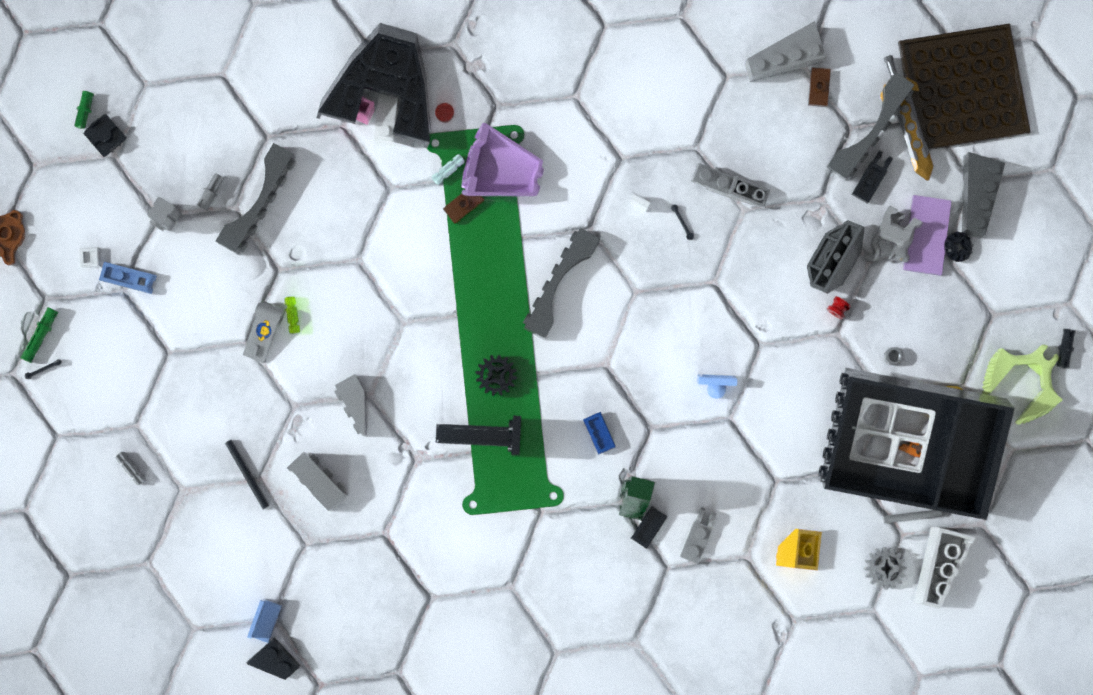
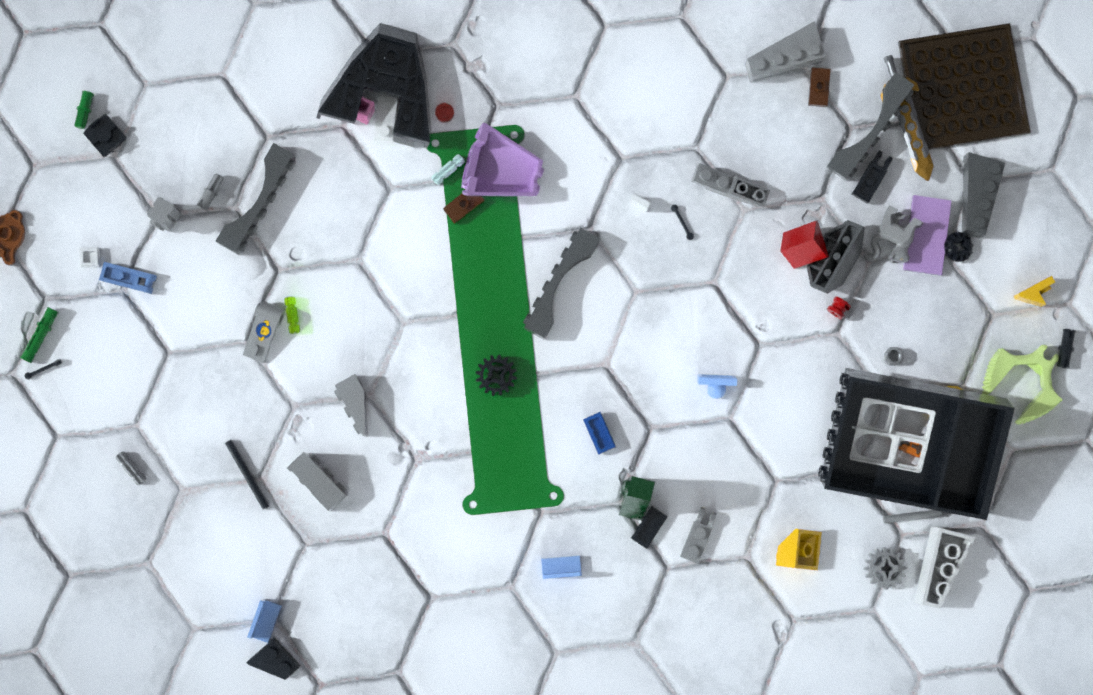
(482, 435): black bracket -> none
(561, 567): none -> light blue panel
(804, 245): none -> red slope
(1032, 295): none -> yellow slope

